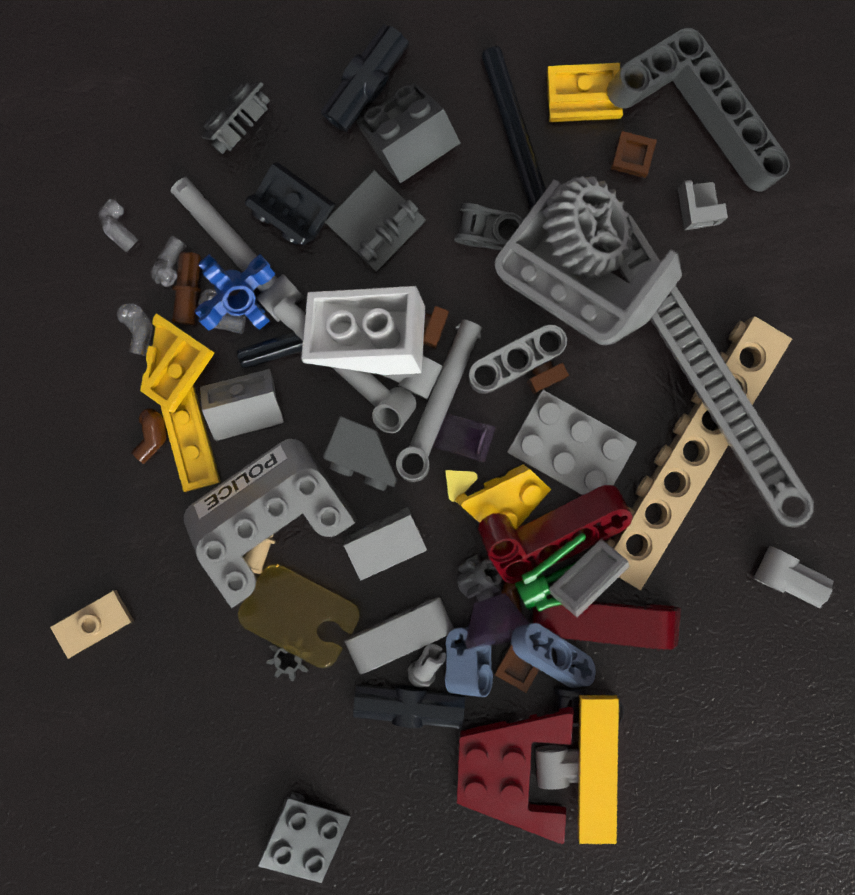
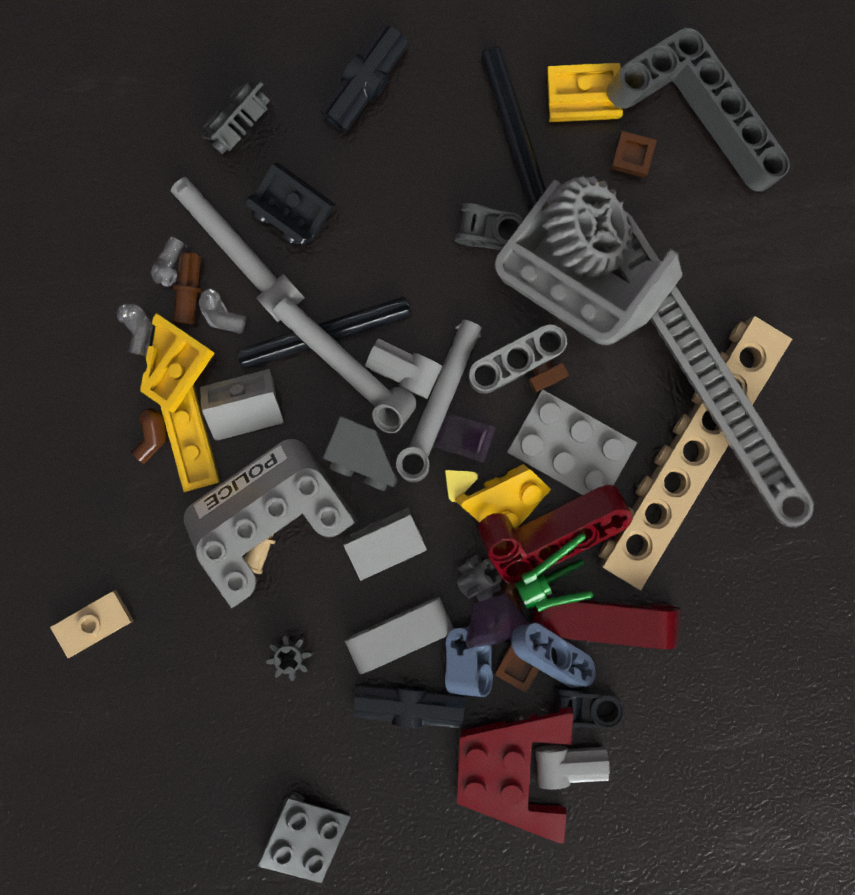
(113, 228): clear arm -> none
(225, 282): blue pin -> none
(290, 609): clear yellow piece -> none
(365, 330): white slope -> none
(375, 221): dark grey hinge -> none
(408, 131): dark grey slope -> none
(422, 671): light grey pin -> none
(434, 326): reddish brown plate -> none
(589, 577): light grey tile -> none
(598, 769): yellow tile -> none
(700, 205): light grey panel -> none
(786, 574): light grey piece -> none

